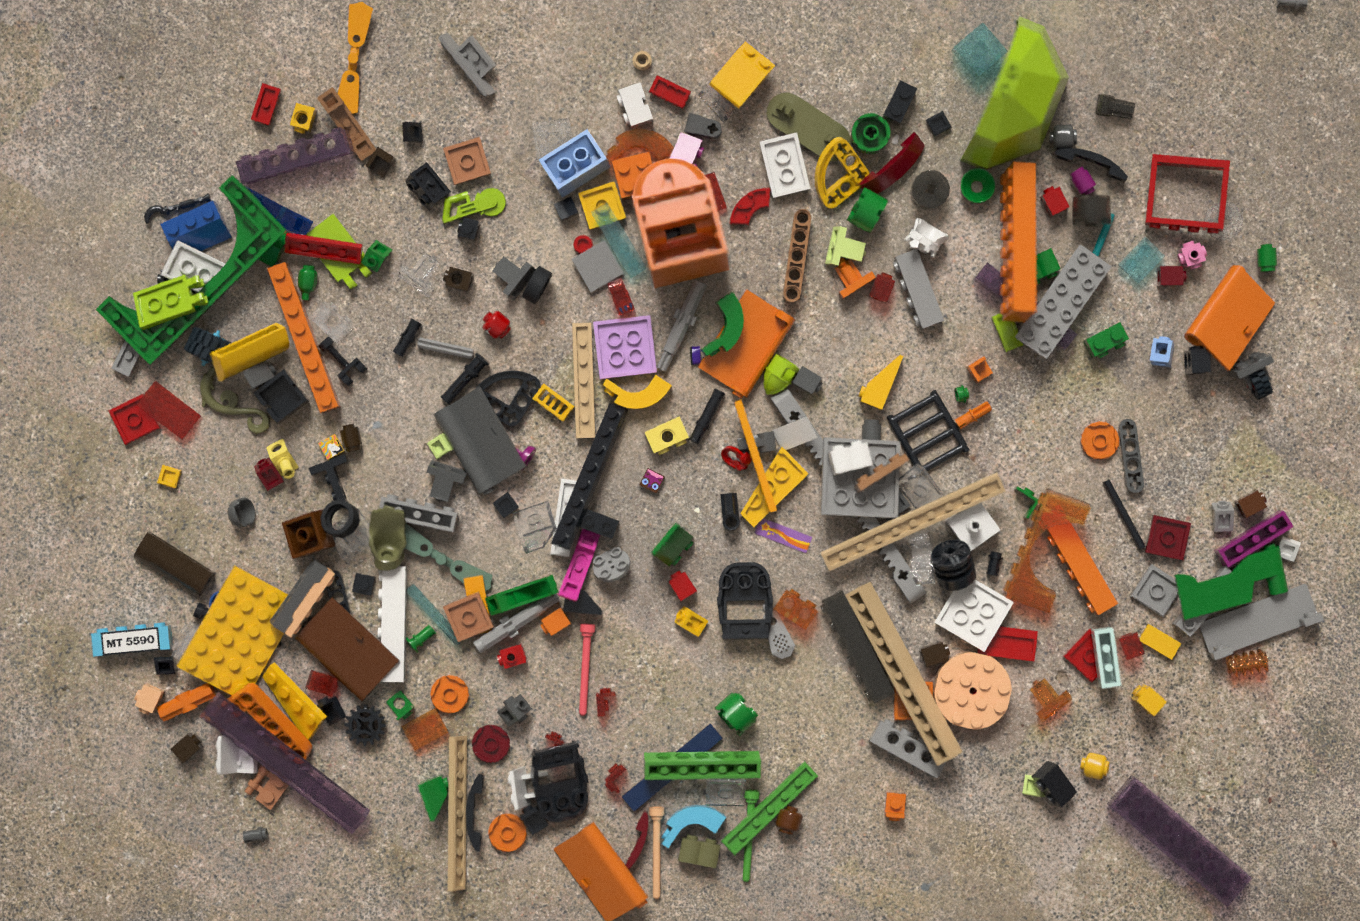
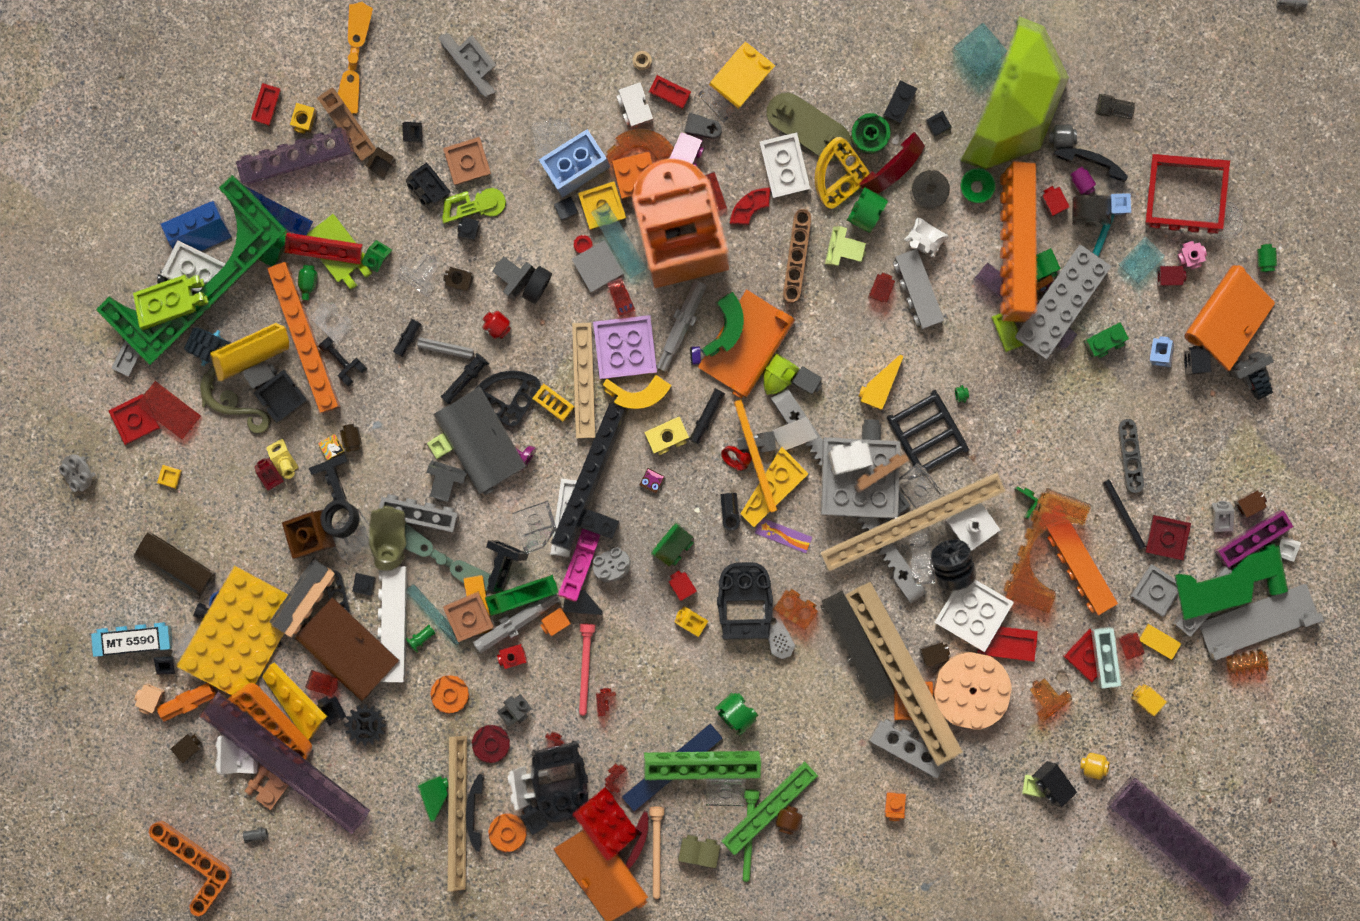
(76, 472): none -> light grey plate
(165, 210): black piece -> none
(196, 862): none -> orange beam
(241, 512): dark grey hair -> none
(404, 712): green bracket -> none
(425, 729): clear orange plate -> none
(502, 563): none -> black bracket
(505, 505): black plate -> none
(606, 823): none -> red plate
(692, 814): medium azure arch -> none
(851, 277): orange piece -> none
(972, 415): orange axle -> none
(979, 369): orange panel -> none
(994, 563): black pin -> none
(1044, 285): none -> reddish brown tile
(1099, 440): orange tile -> none
(1120, 204): none -> light blue brick

